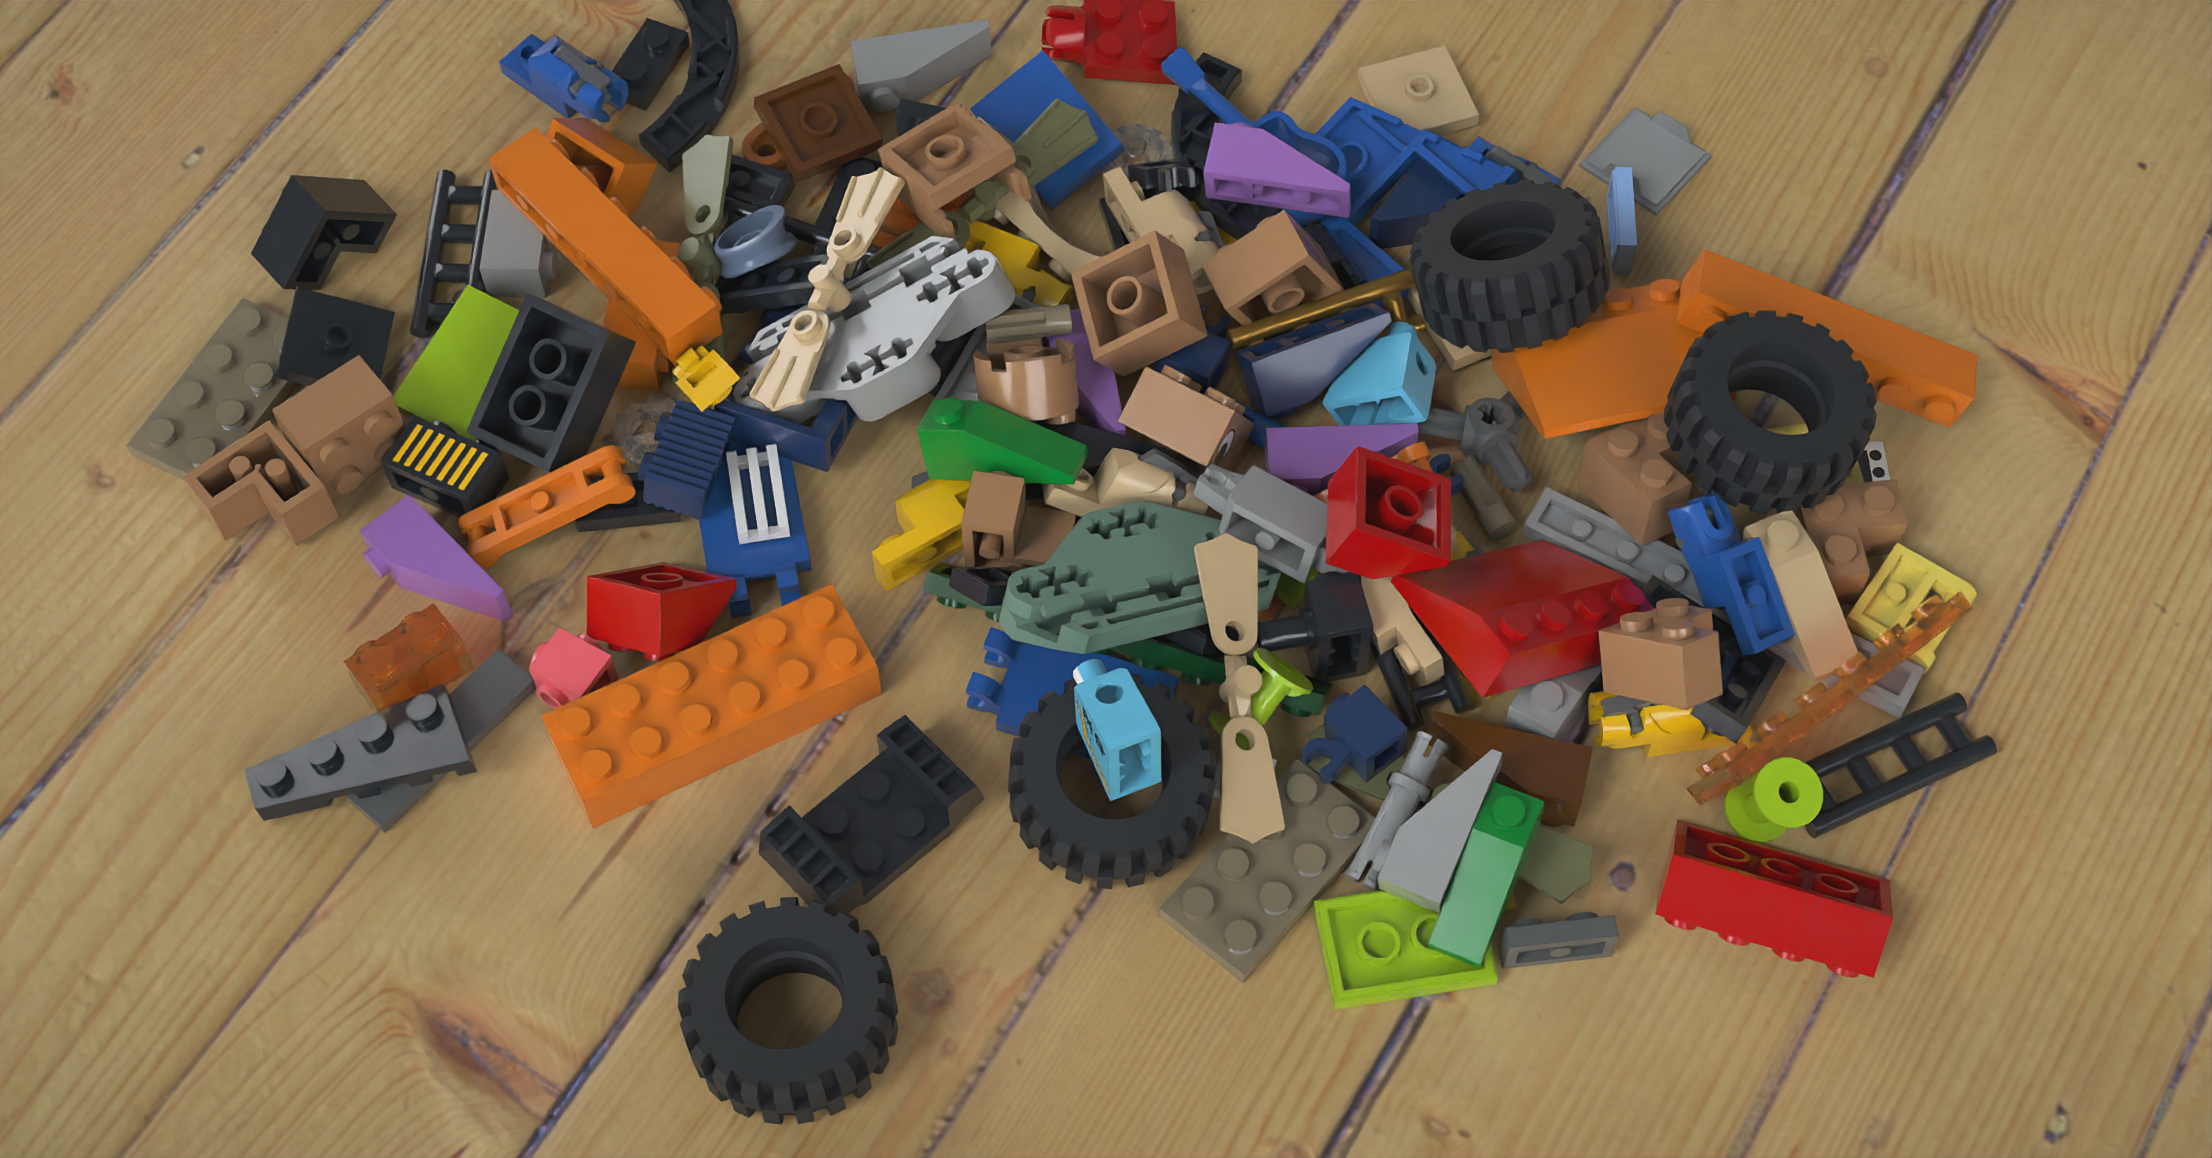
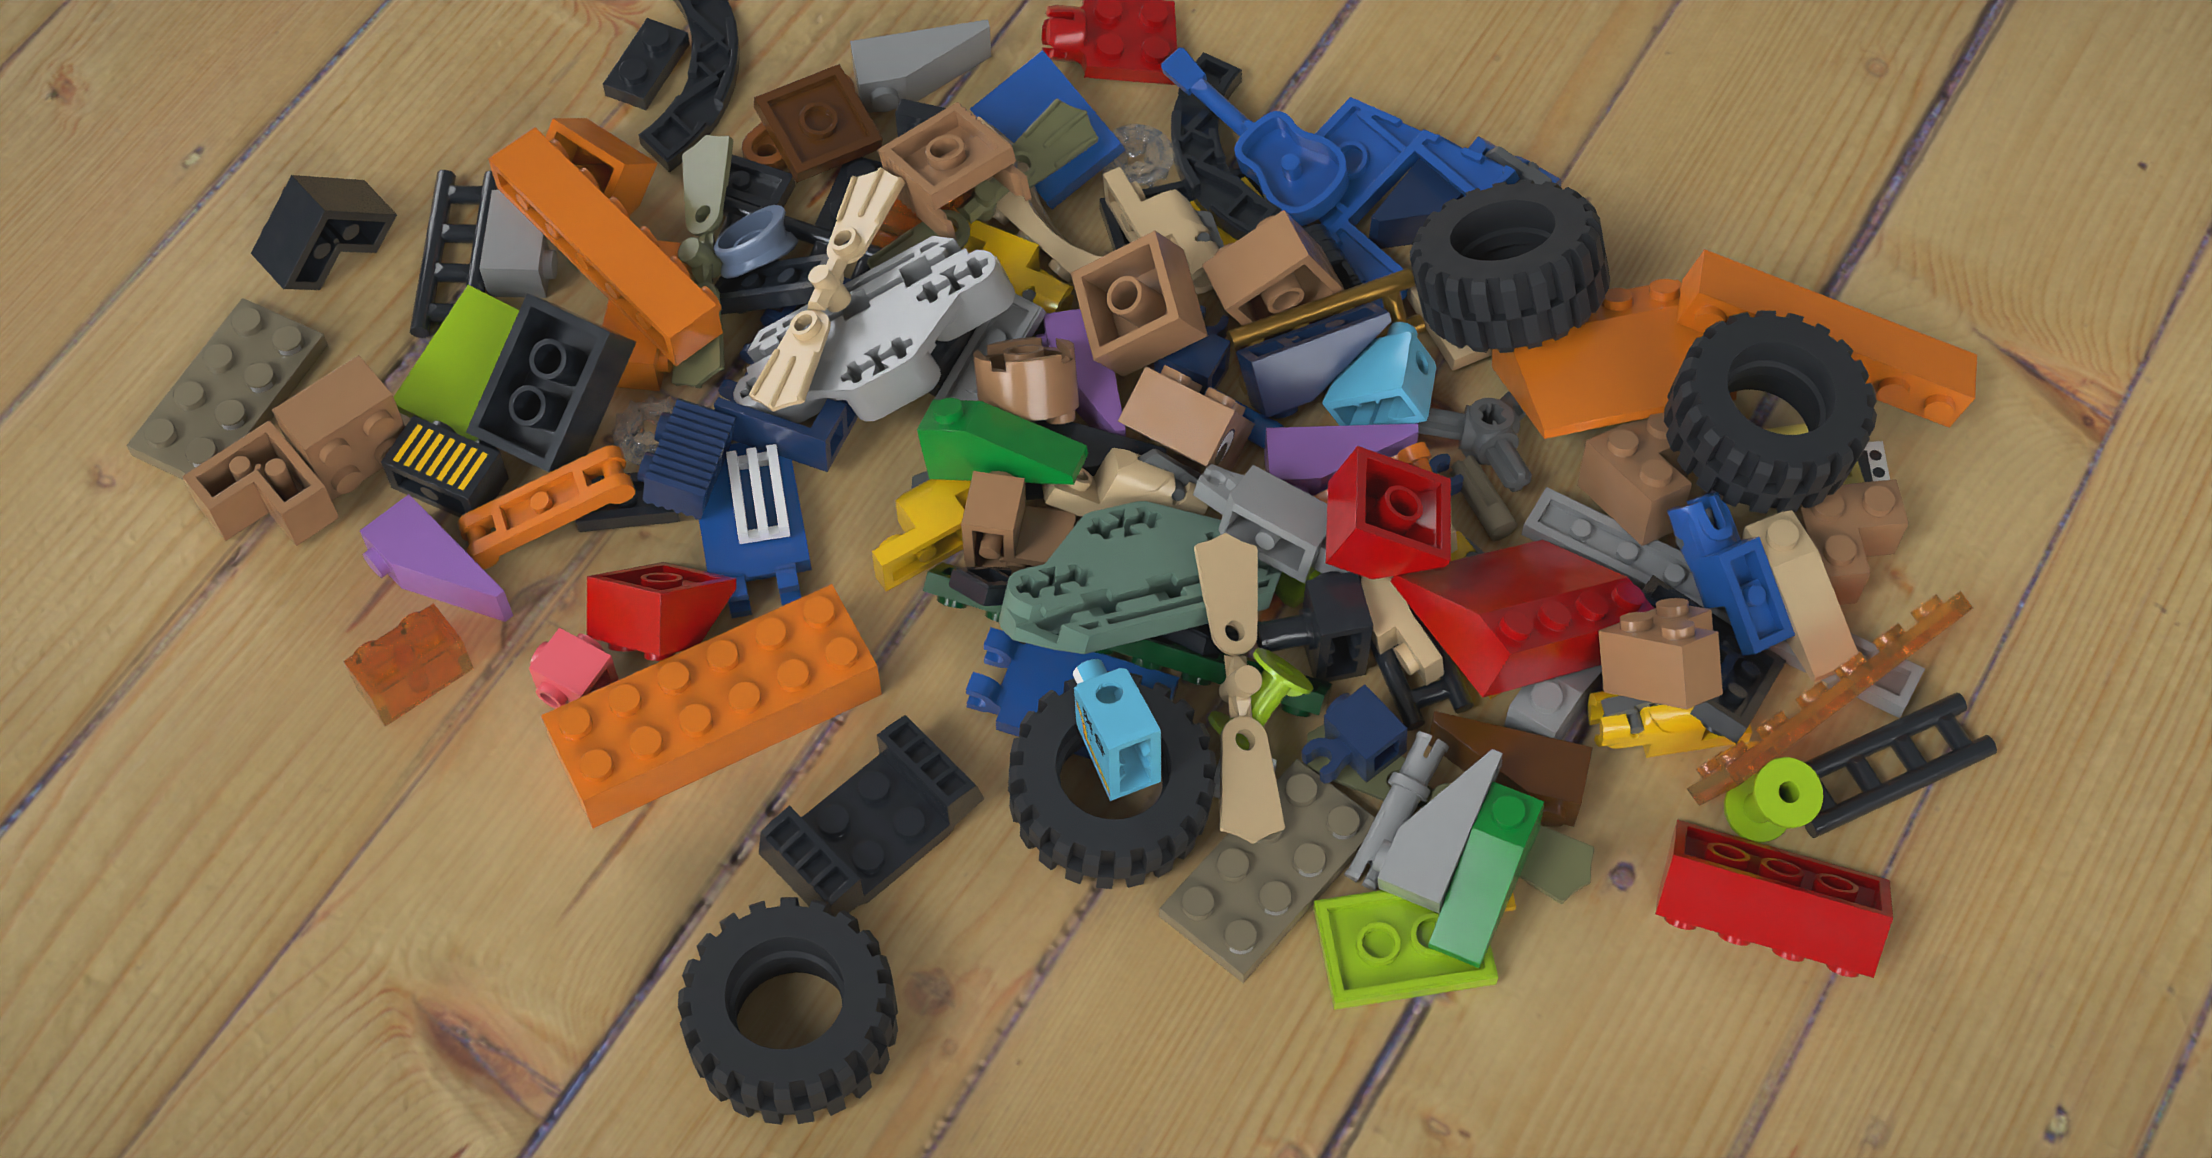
(328, 333): black plate -> none
(381, 750): wing -> none
(481, 706): dark grey tile -> none
(564, 78): blue plate -> none
(704, 377): yellow plate -> none
(1029, 323): dark tan piece -> none
(1162, 175): black plate -> none
(1262, 170): medium lavender slope -> none
(1421, 91): tan plate -> none
(1575, 939): dark grey plate -> none
(1621, 220): light blue tile -> none
(1657, 152): light grey piece -> none
(1898, 590): light yellow plate -> none

